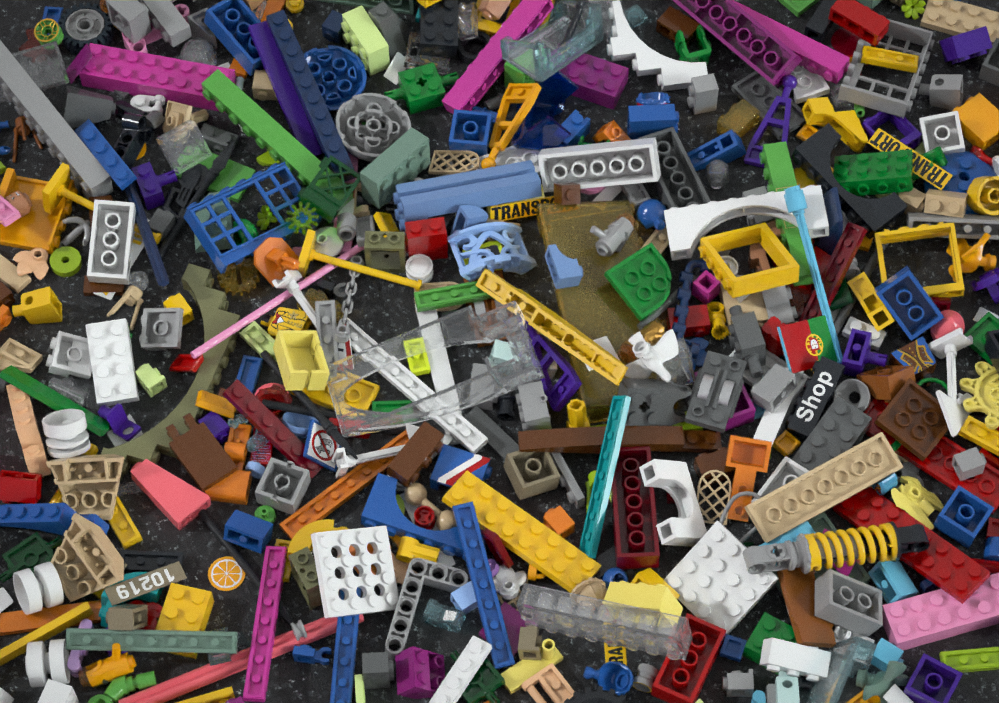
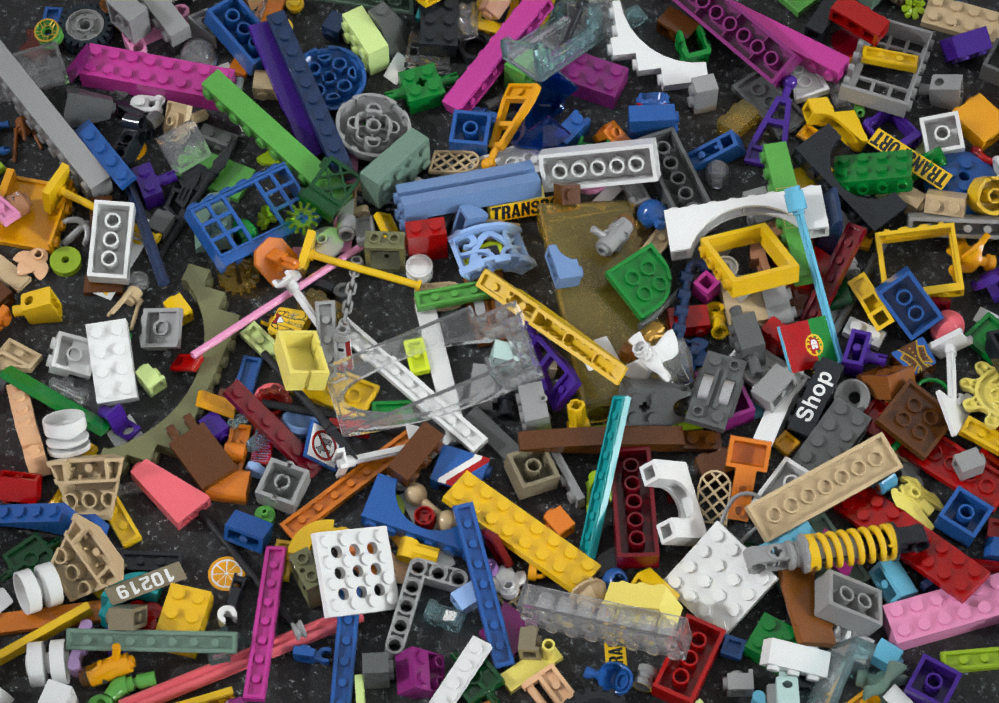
(232, 601): none -> black piece

